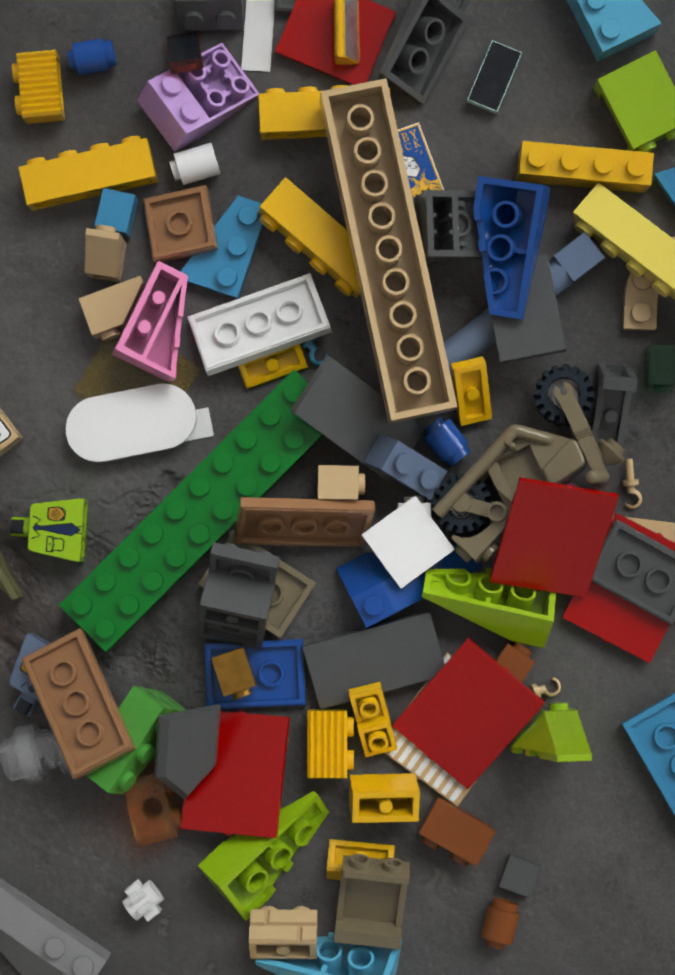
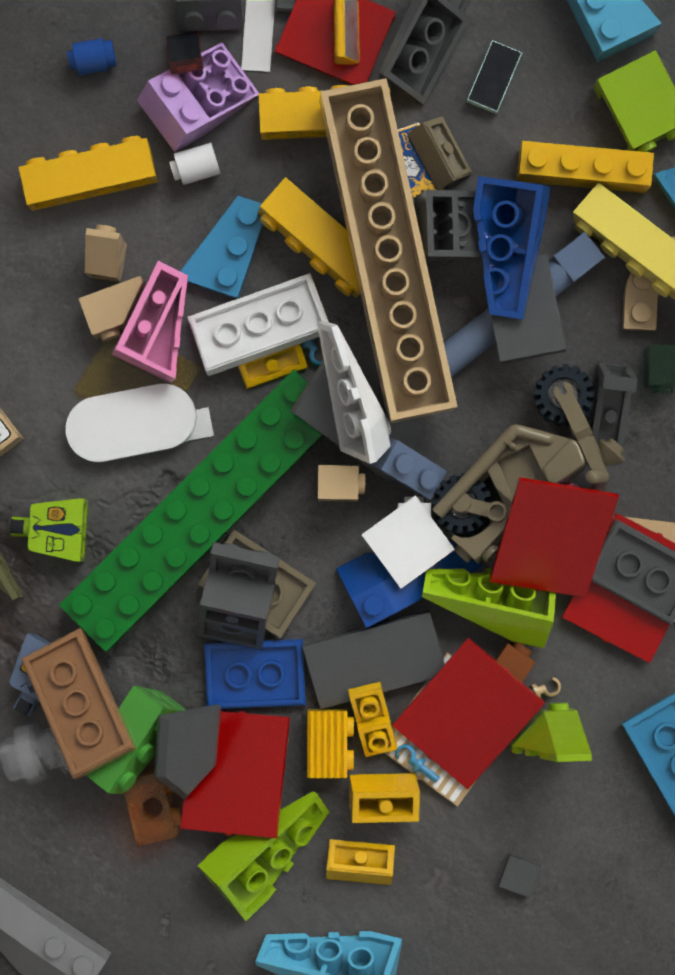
(39, 87): yellow brick -> none
(117, 210): dark azure panel -> none
(143, 900): white gear -> none
(180, 224): medium nougat tile -> none
(234, 673): pearl gold brick -> none
(283, 933): tan brick -> none
(303, 522): medium nougat tile -> none
(357, 413): none -> white wedge
(371, 901): dark tan panel -> none
(418, 764): none -> dark azure hand
(439, 152): none -> dark tan slope
(447, 441): blue brick -> none
(456, 831): dark orange brick -> none
(471, 391): yellow plate -> none
(500, 923): dark orange brick -> none
(630, 482): tan hand -> none

